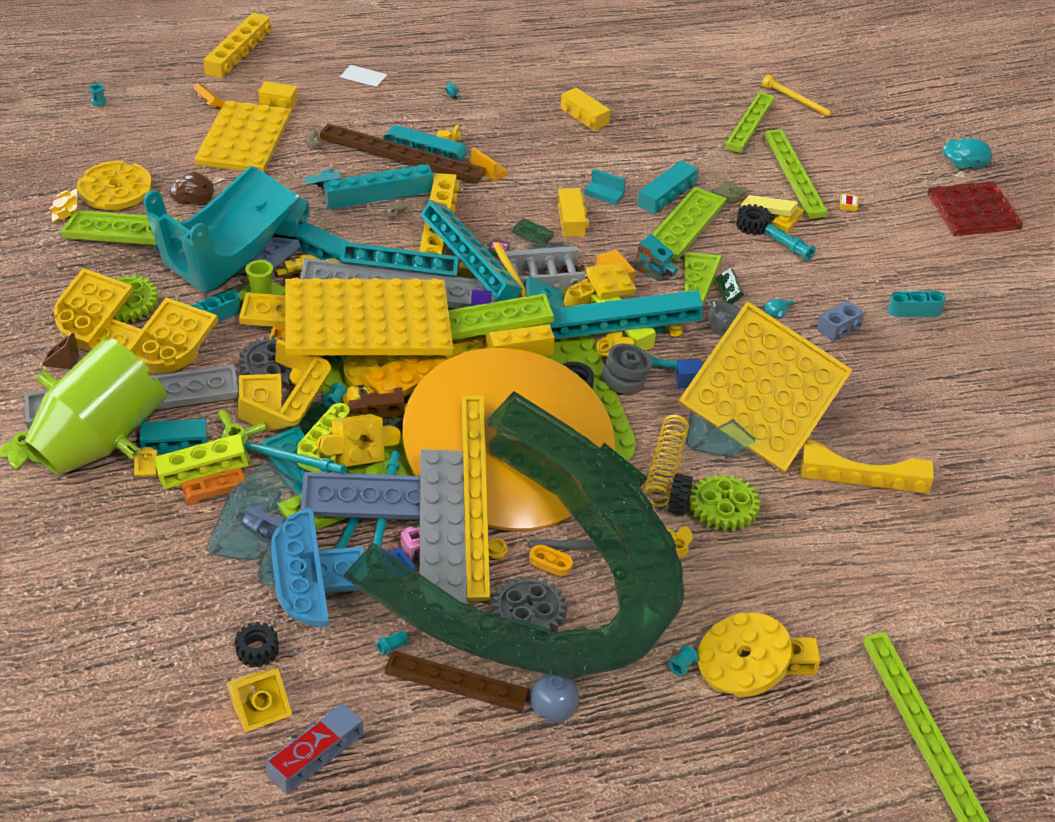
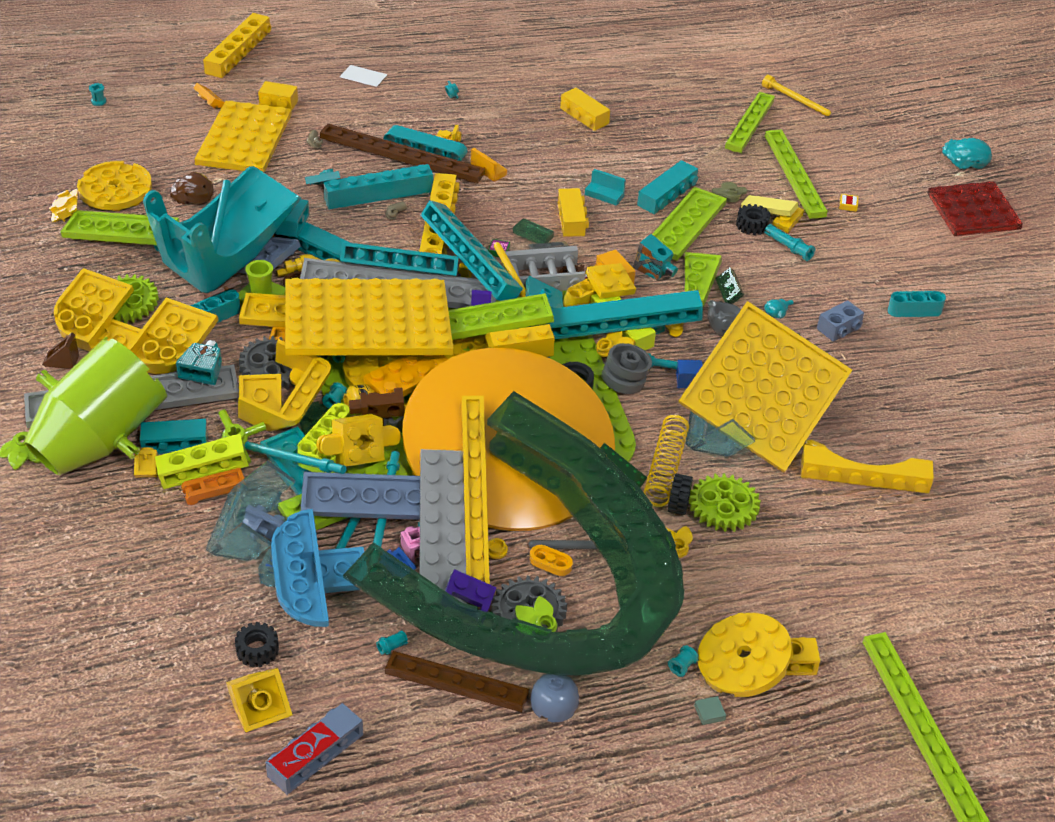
(200, 363): none -> teal torso
(220, 213): none -> teal bar
(470, 590): none -> dark purple plate
(539, 615): none -> lime plate
(710, 710): none -> sand green tile

